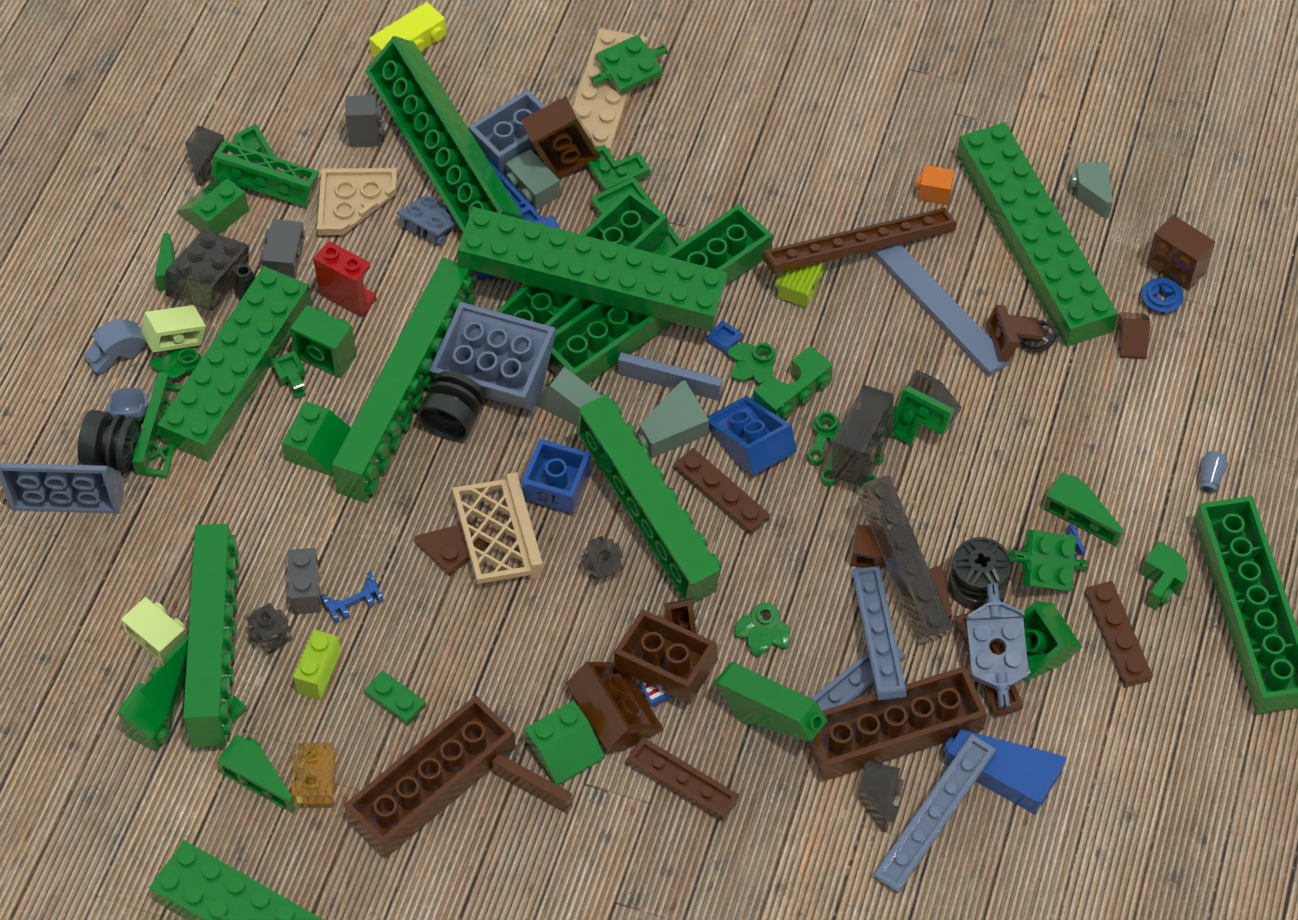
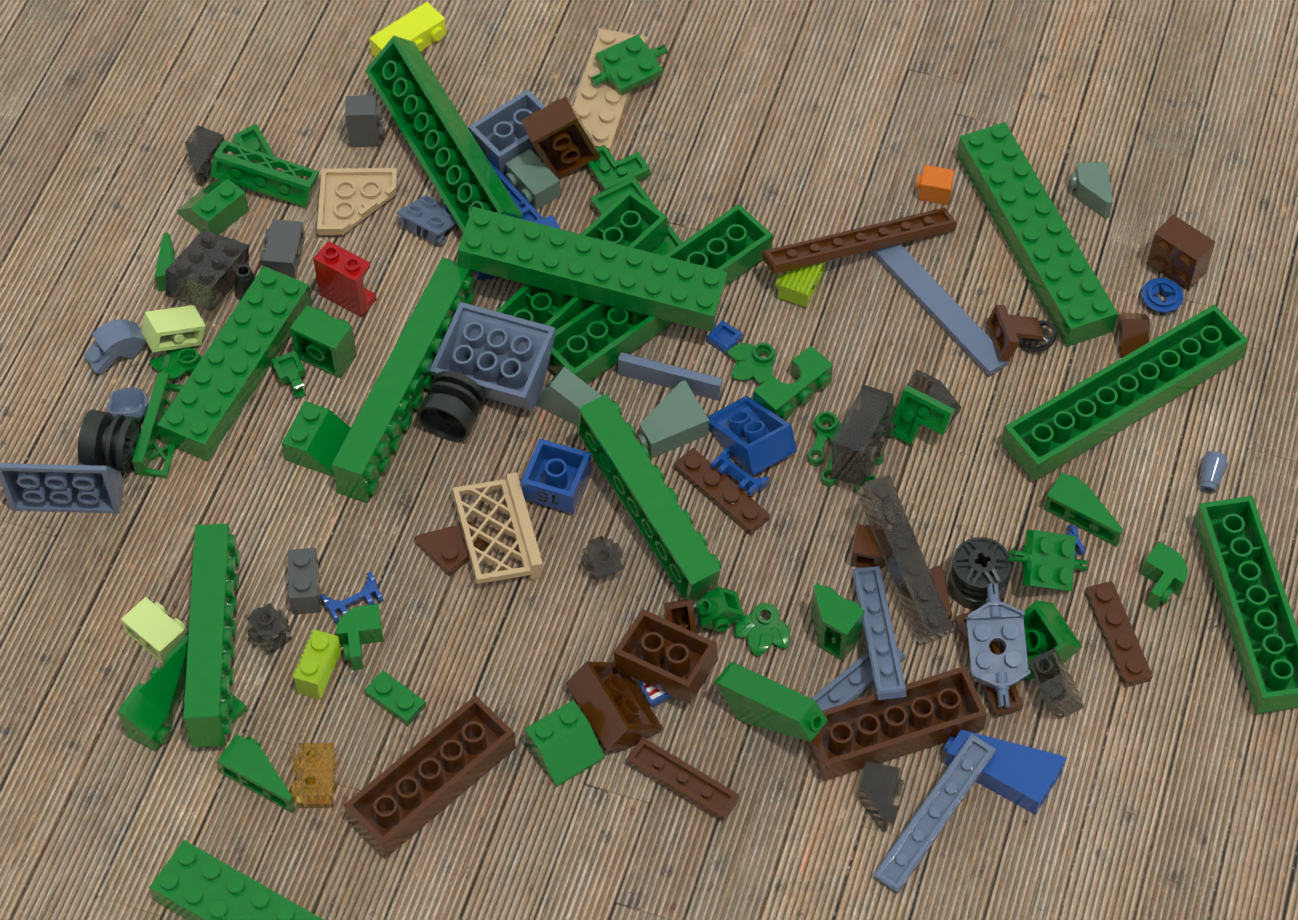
(356, 628): none -> green brick
(532, 783): reddish brown tile -> none
(719, 609): none -> green brick
(746, 481): none -> blue piece
(835, 621): none -> green slope
(1056, 684): none -> clear smoke slope
(1123, 392): none -> green brick

